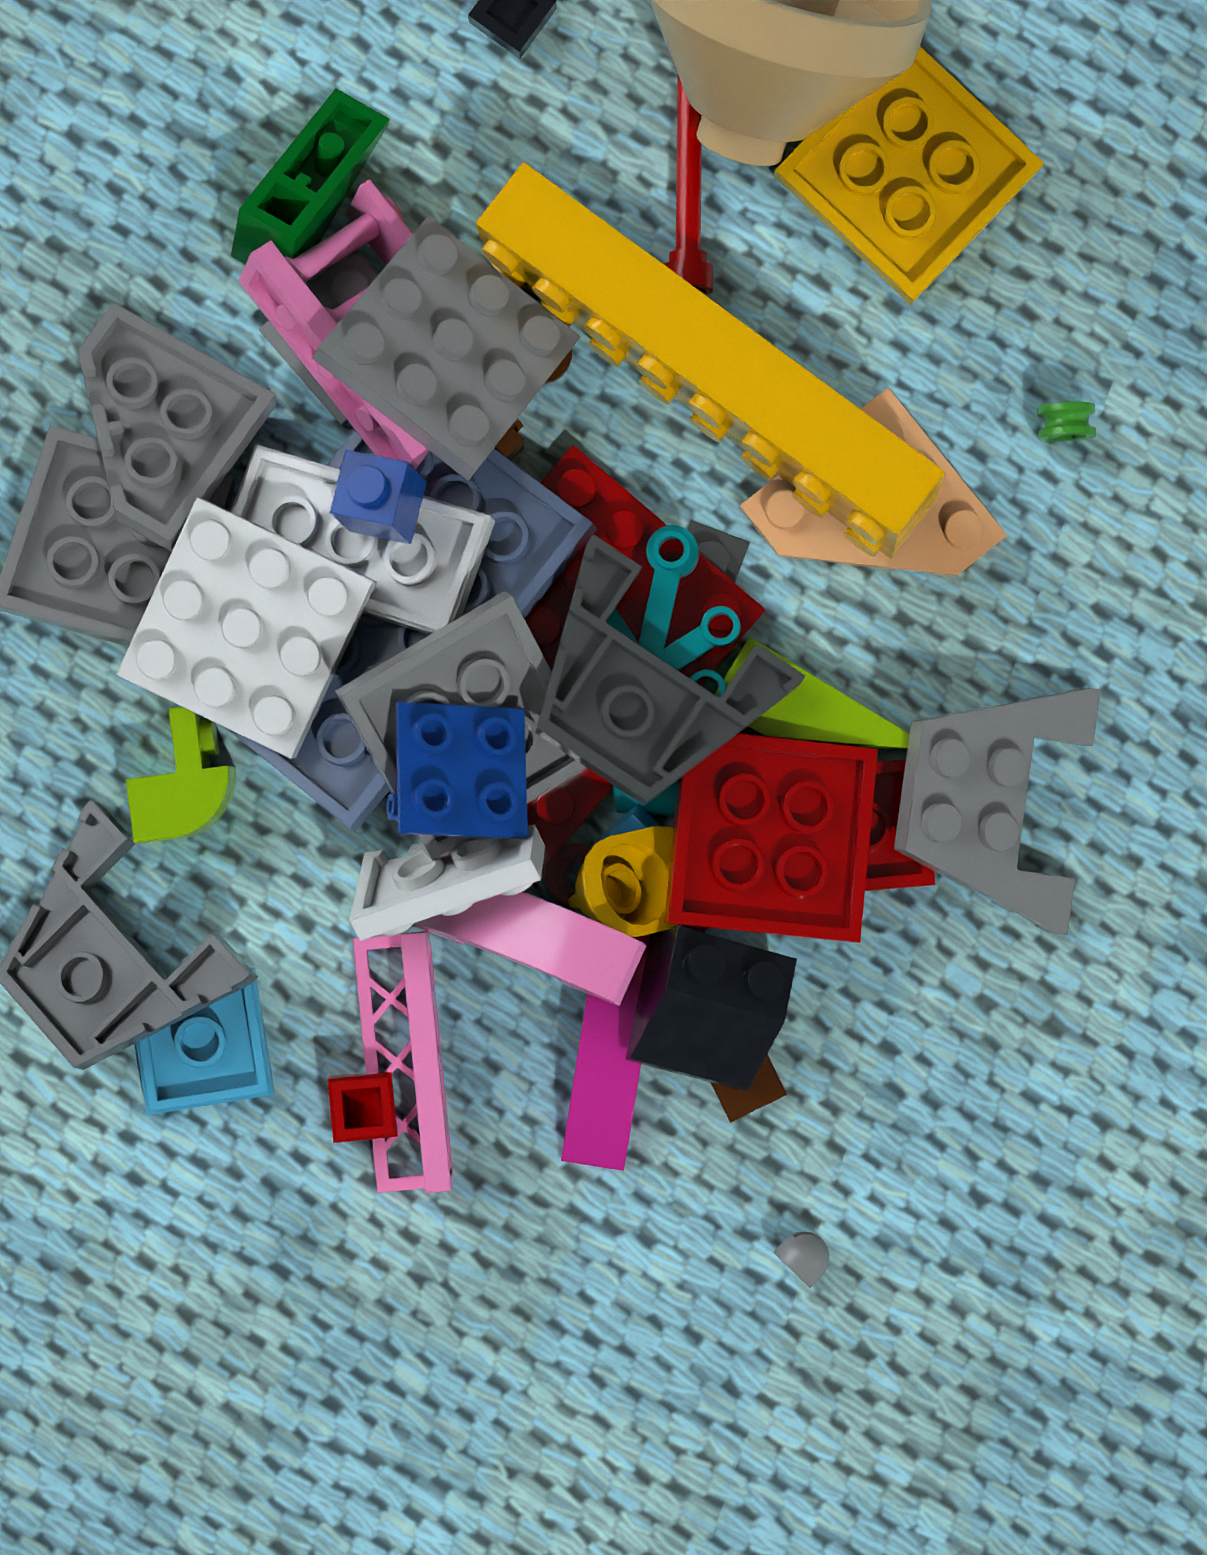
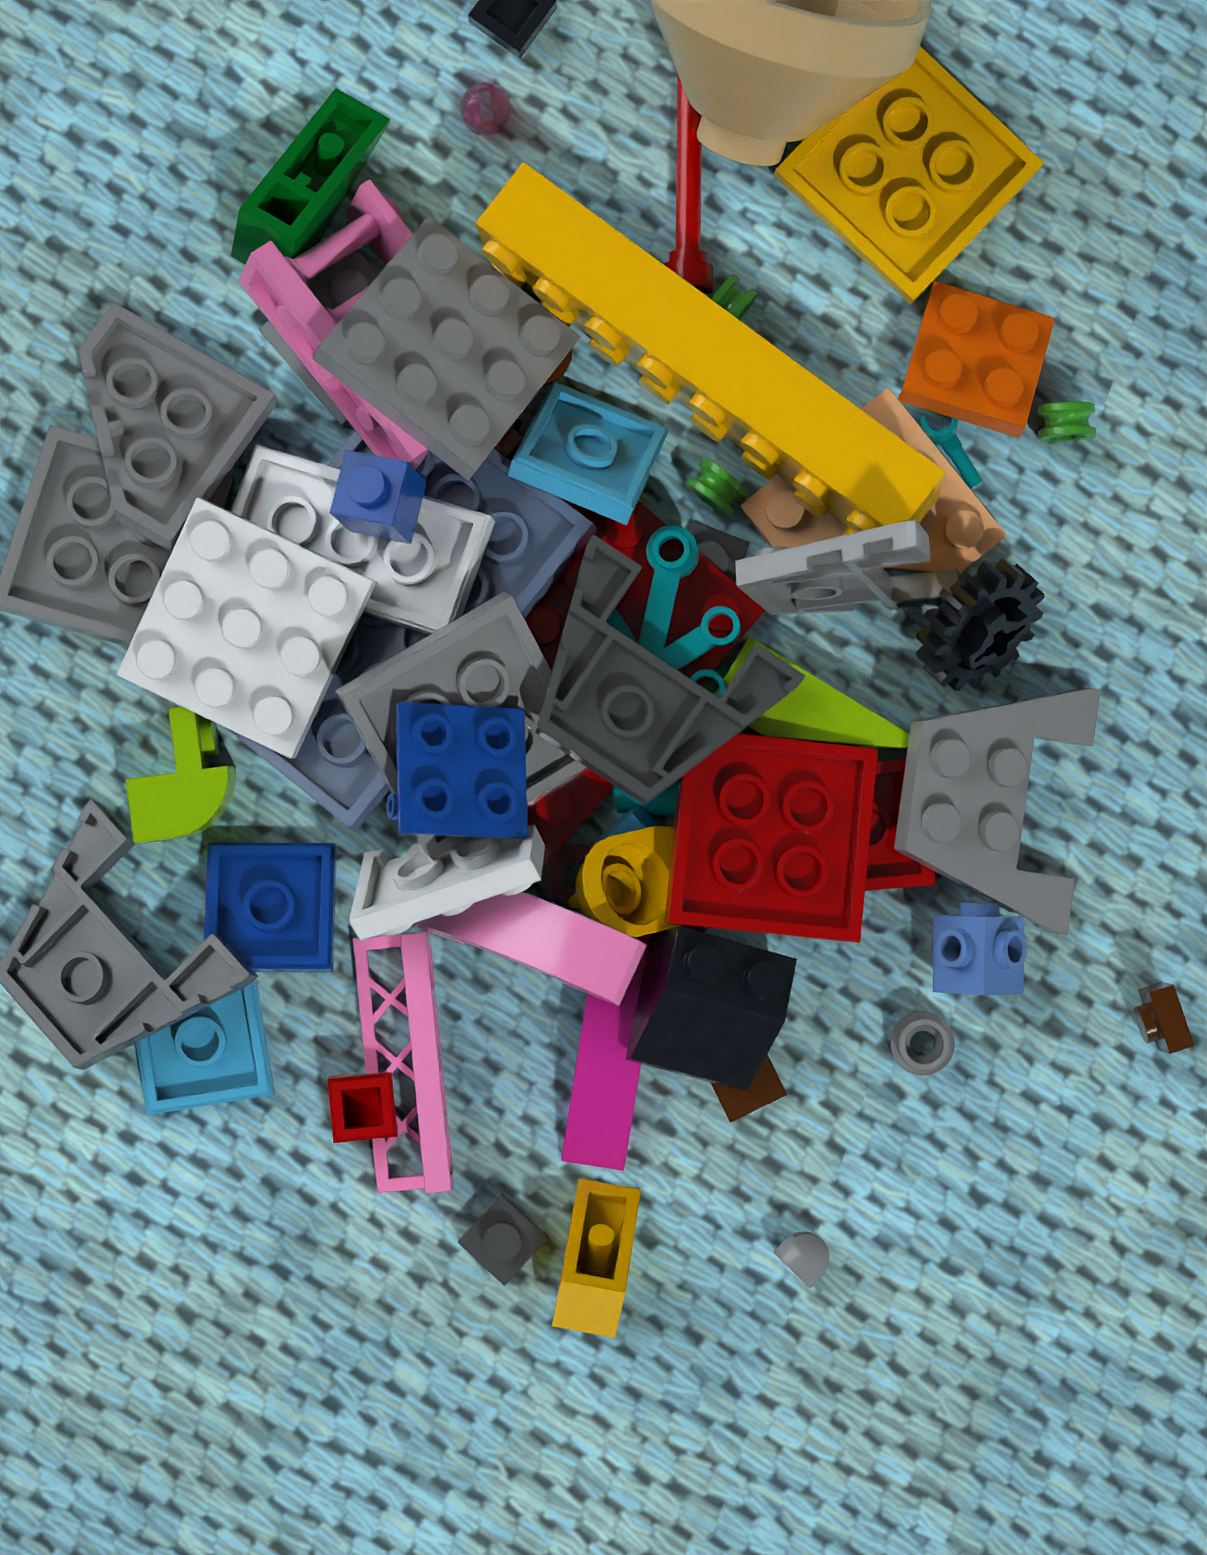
(274, 903): none -> blue tile
(471, 109): none -> clear pink hinge
(503, 1239): none -> dark grey plate
(588, 452): none -> medium azure tile
(597, 1258): none -> yellow slope
(716, 488): none -> bright green bush
(733, 298): none -> bright green bush
(843, 572): none -> light grey wing
(939, 1054): none -> light grey plate
(953, 447): none -> teal hand
(976, 359): none -> orange plate
(978, 951): none -> medium blue brick
(979, 624): none -> black gear
(1162, 1018): none -> reddish brown plate

